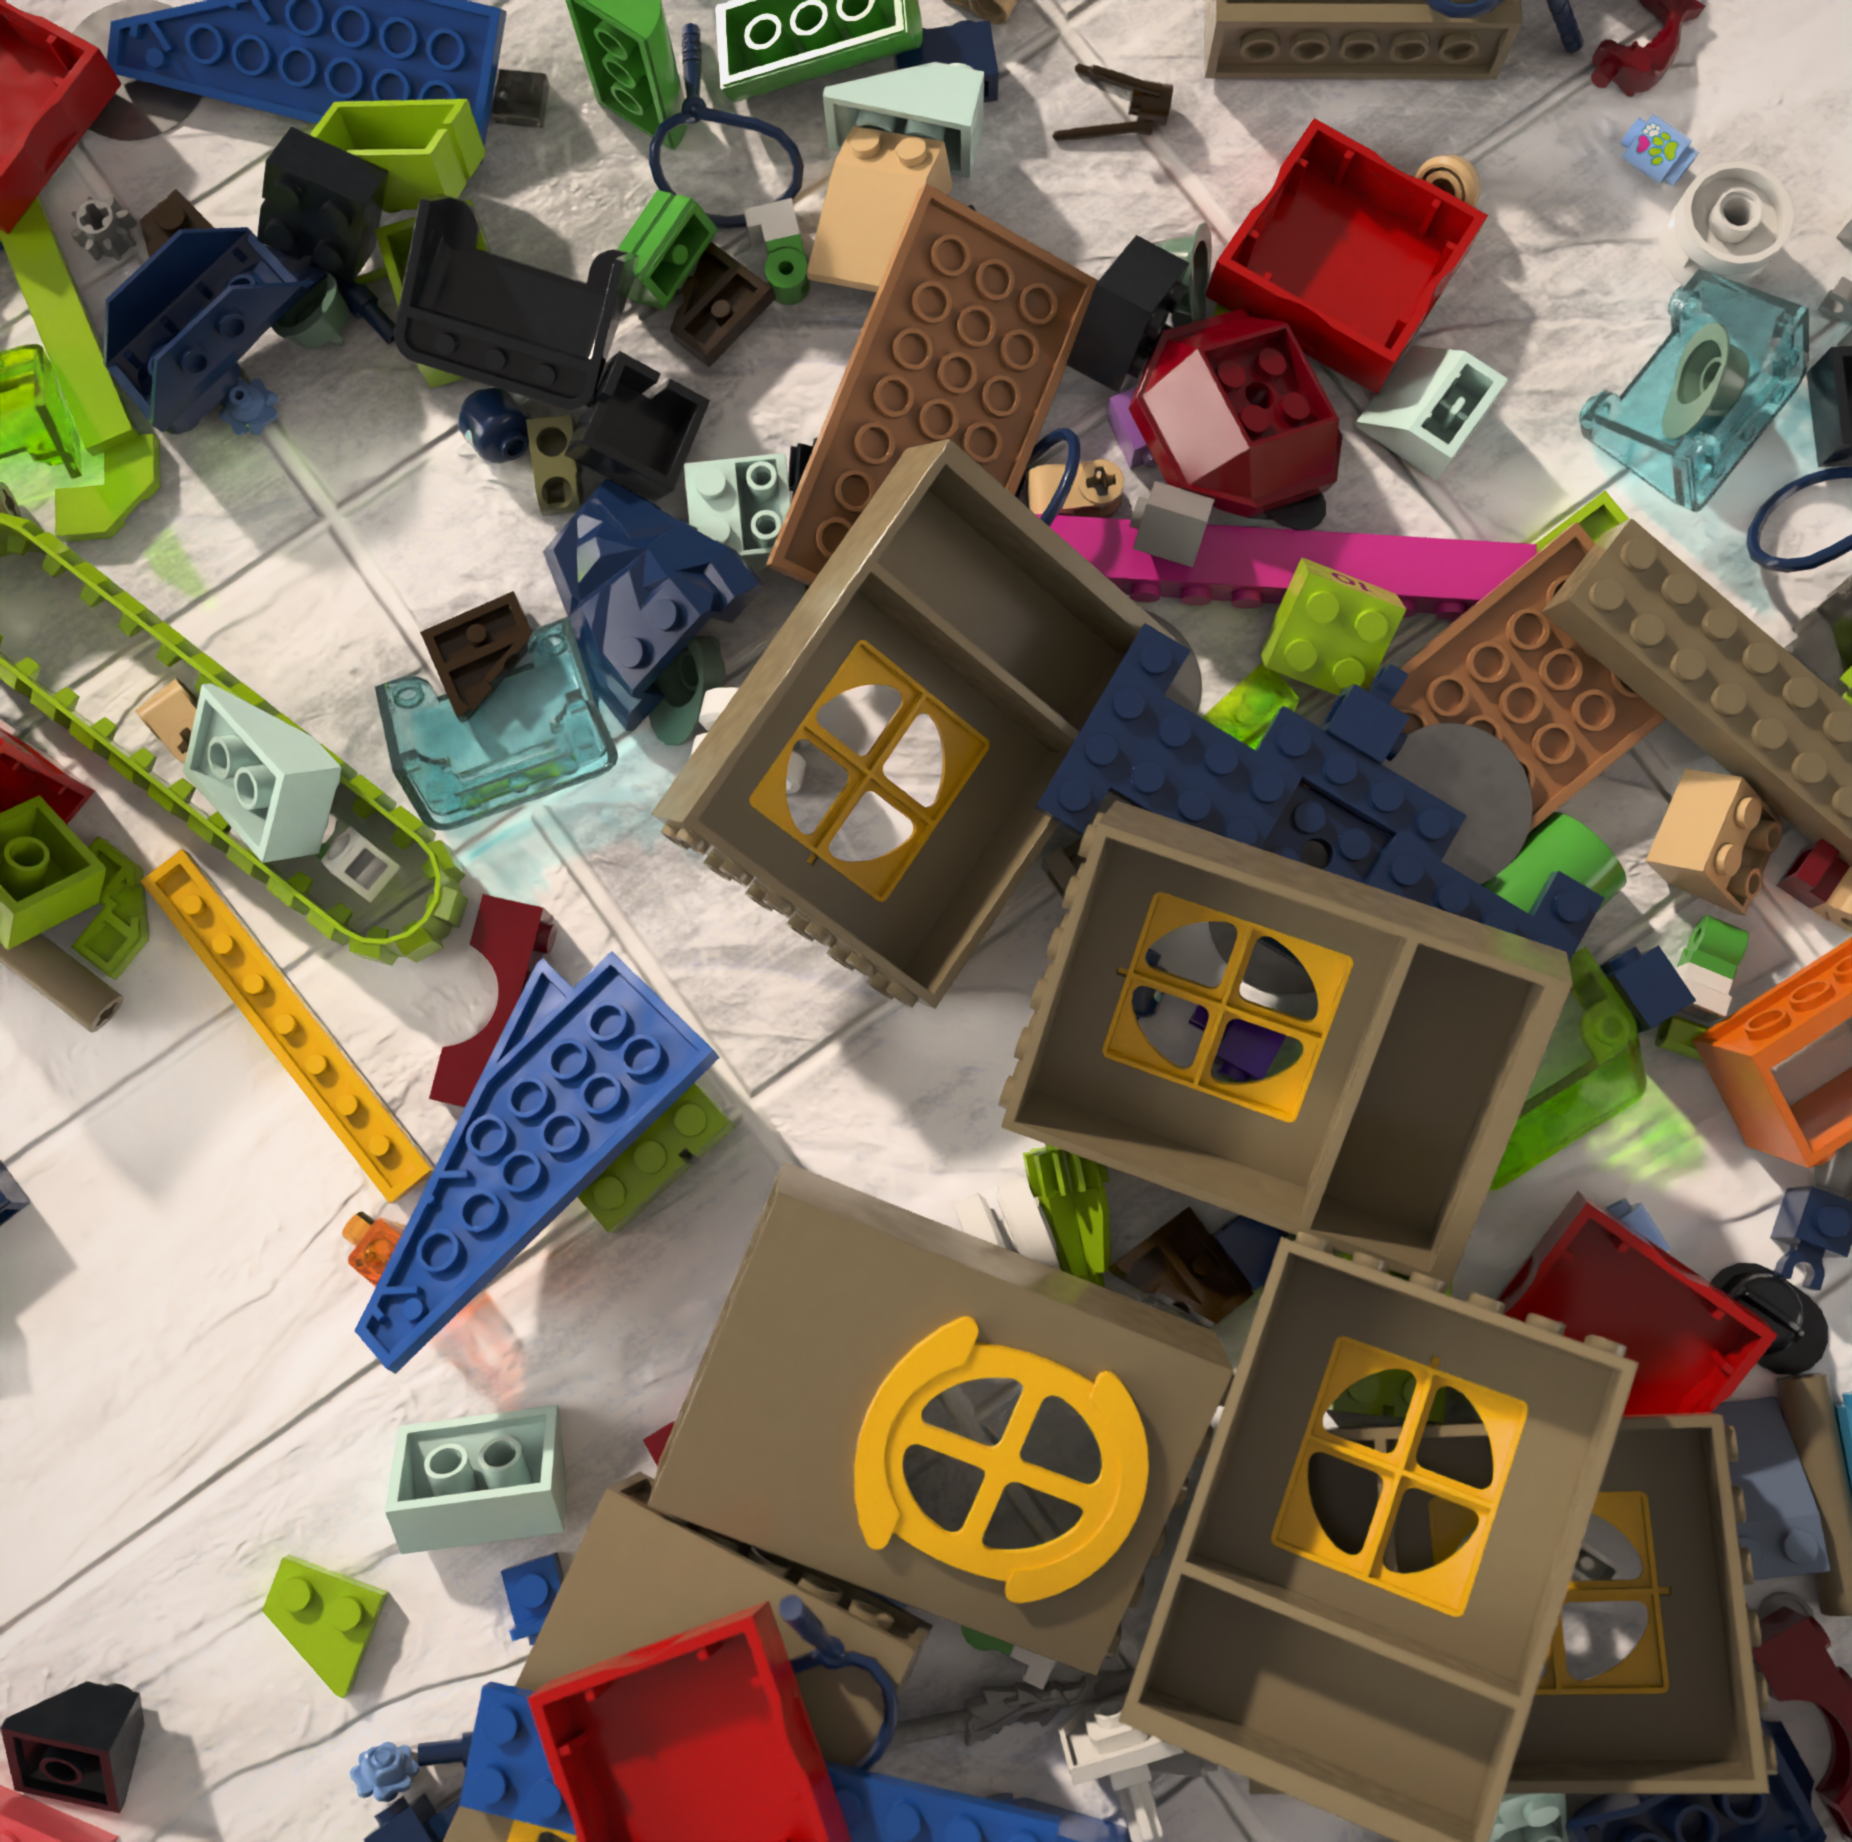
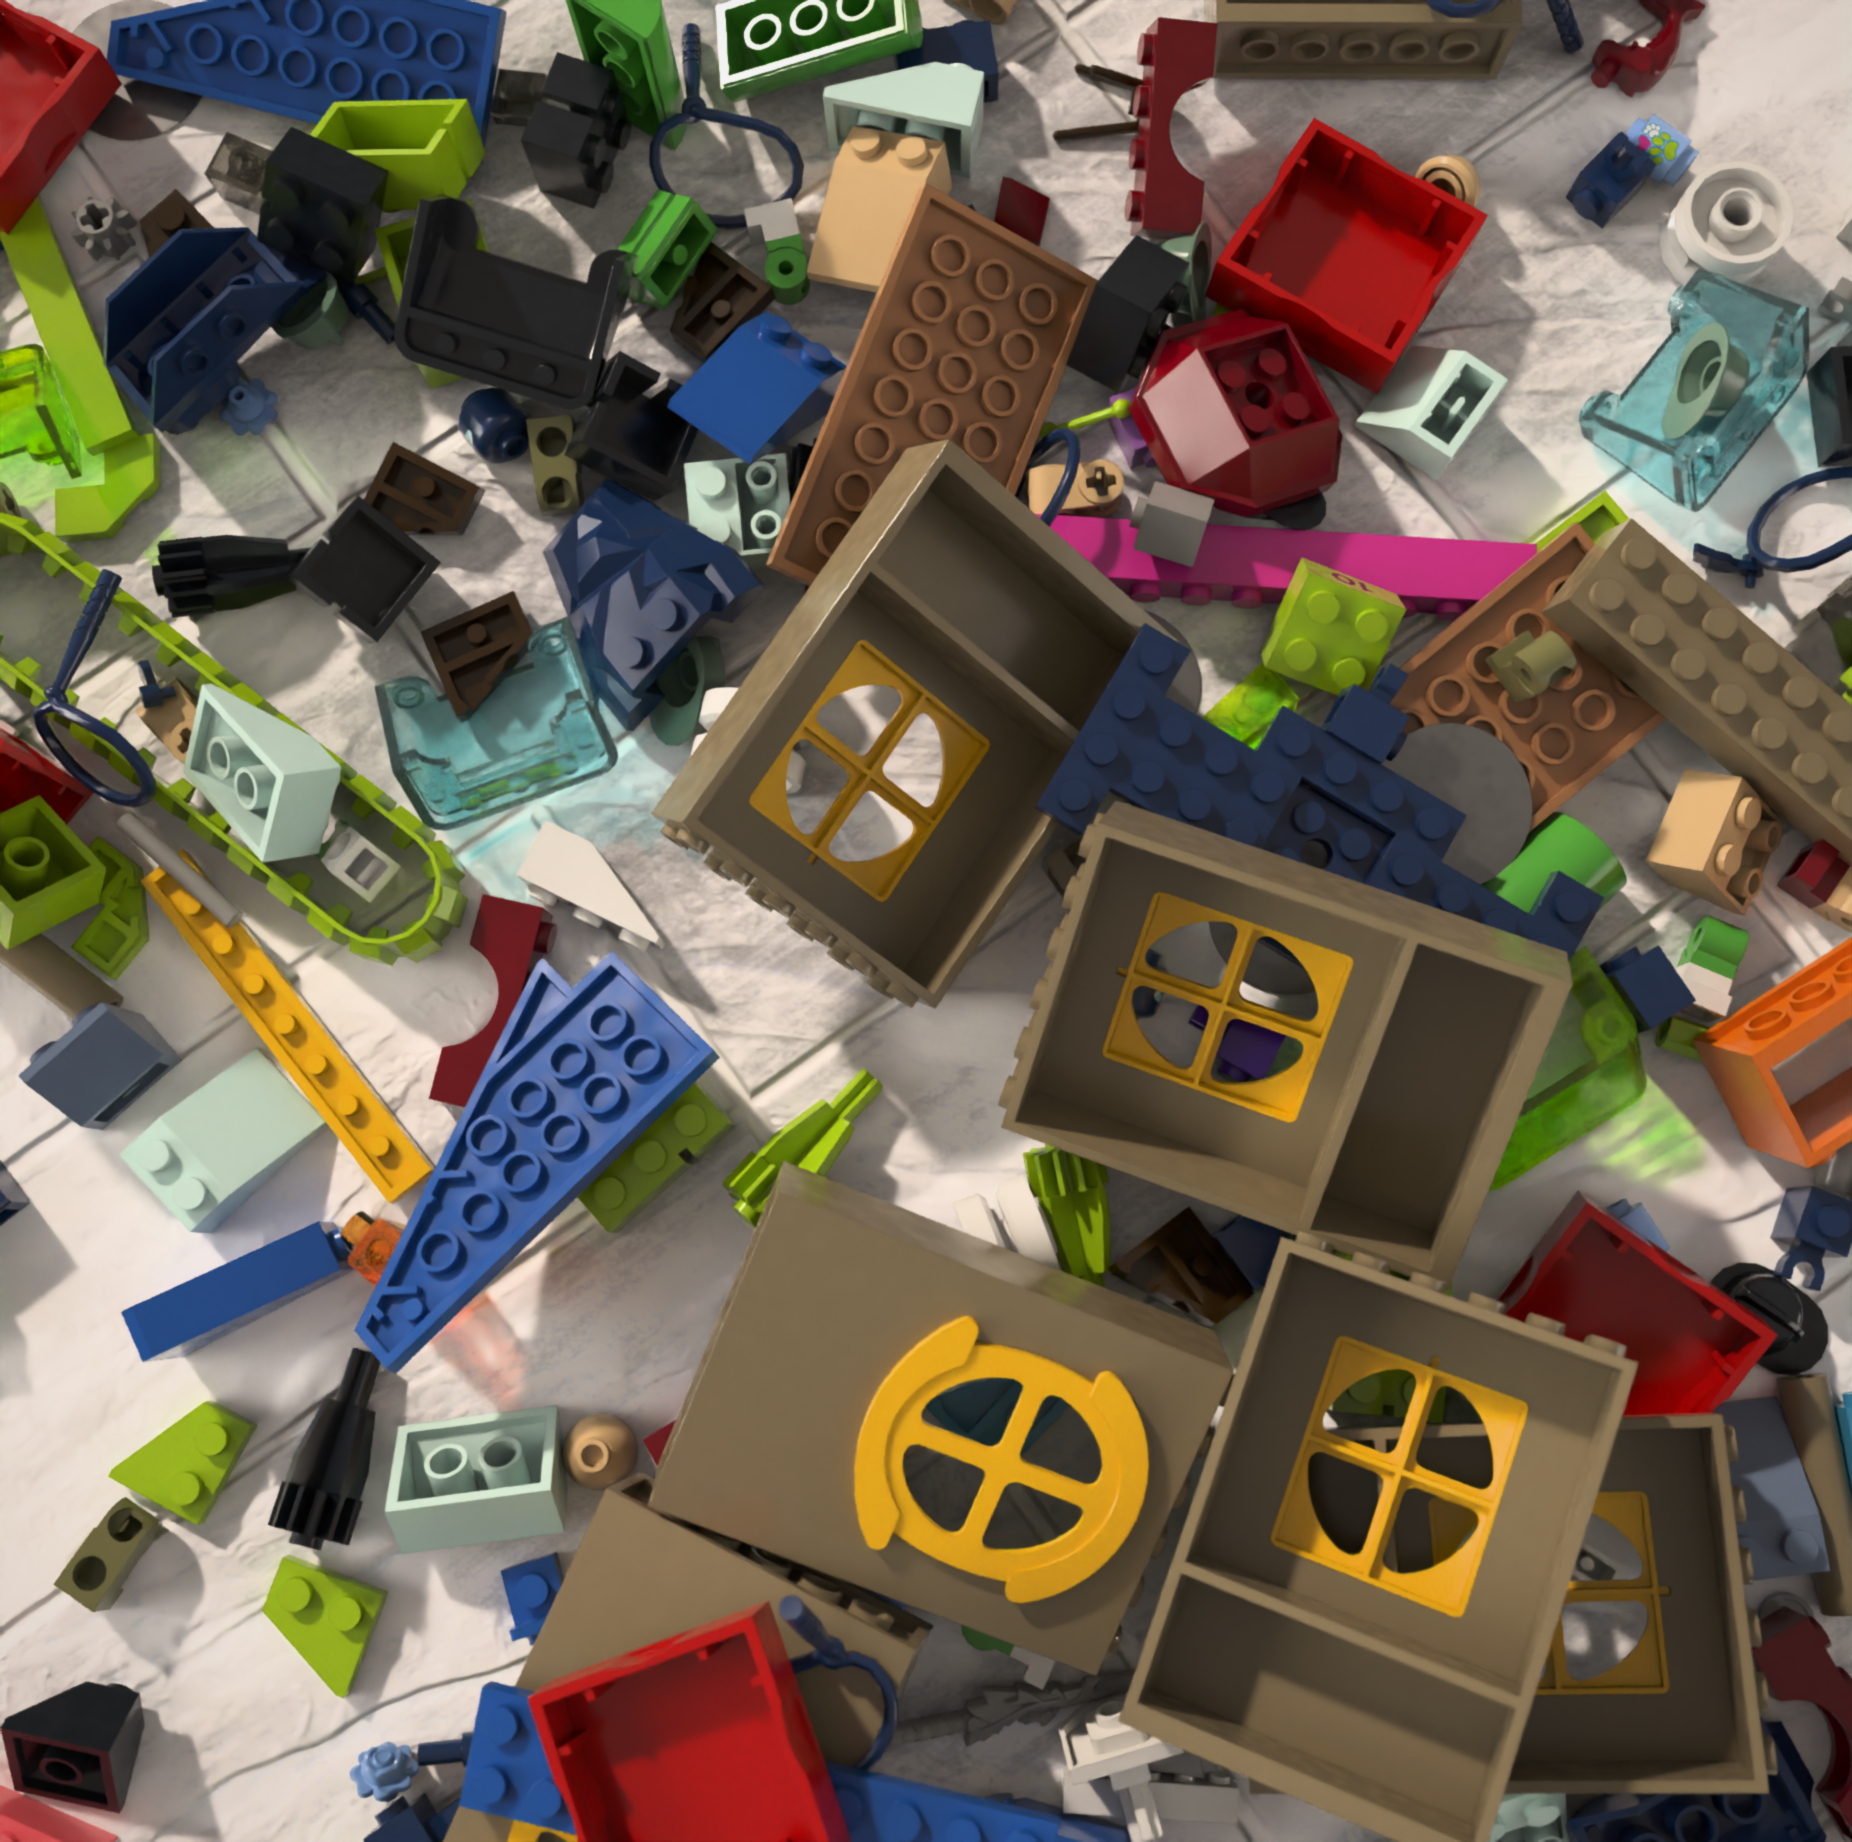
(57, 701): none -> dark blue piece
(100, 1065): none -> sand blue slope
(109, 1556): none -> olive leg
(150, 693): none -> dark blue piece
(179, 869): none -> light grey bar
(188, 1461): none -> lime wing
(222, 572): none -> black piece
(223, 1142): none -> light aqua slope
(237, 1292): none -> blue slope
(239, 172): none -> clear smoke brick
(331, 1463): none -> black piece
(364, 569): none -> black piece
(422, 495): none -> dark brown wing
(577, 147): none -> black piece
(577, 874): none -> white slope
(599, 1451): none -> tan brick
(760, 388): none -> blue slope
(808, 1141): none -> lime piece
(985, 1408): none -> dark azure wing
(1022, 210): none -> dark red slope
(1118, 410): none -> lime hinge
(1175, 60): none -> dark red arch
(1175, 1797): none -> white piece
(1531, 665): none -> olive leg
(1610, 180): none -> dark blue brick
(1725, 562): none -> dark blue piece

